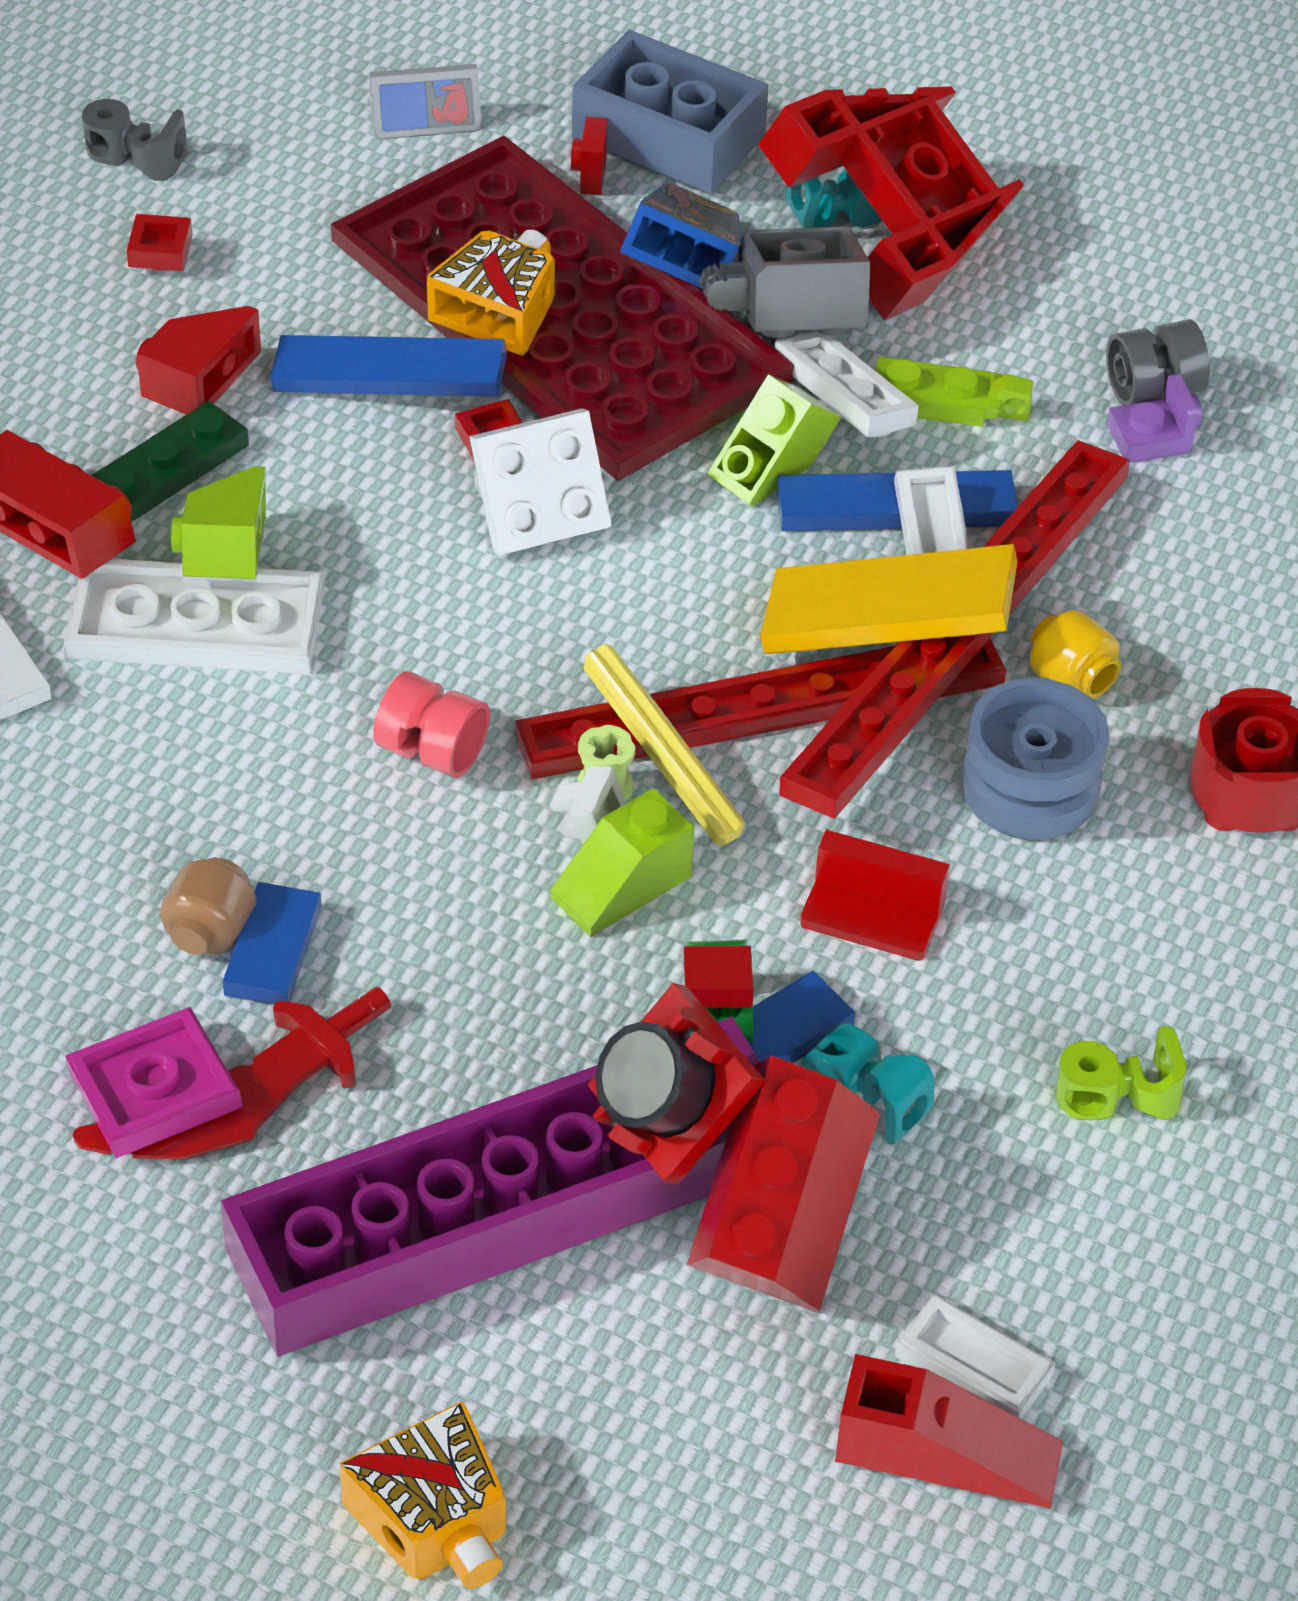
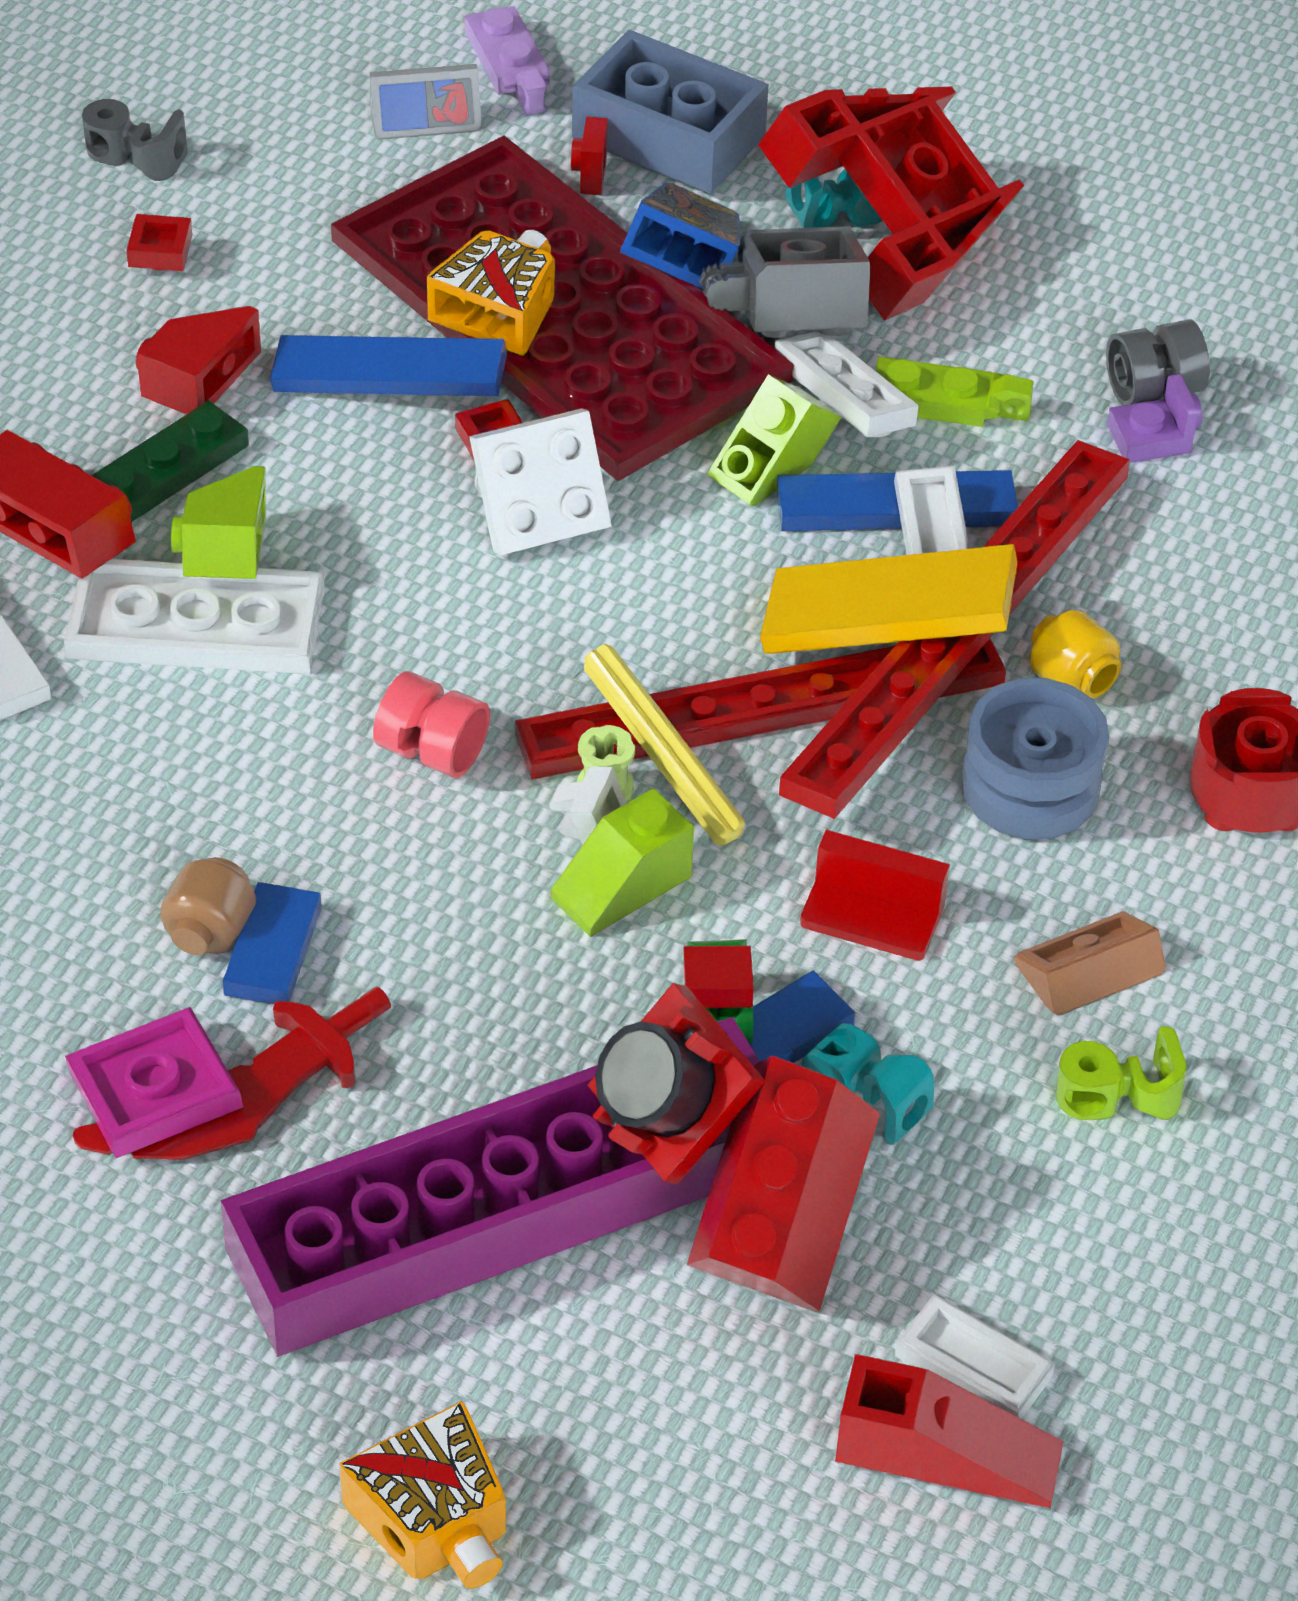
(509, 56): none -> lavender hinge
(1092, 962): none -> nougat slope

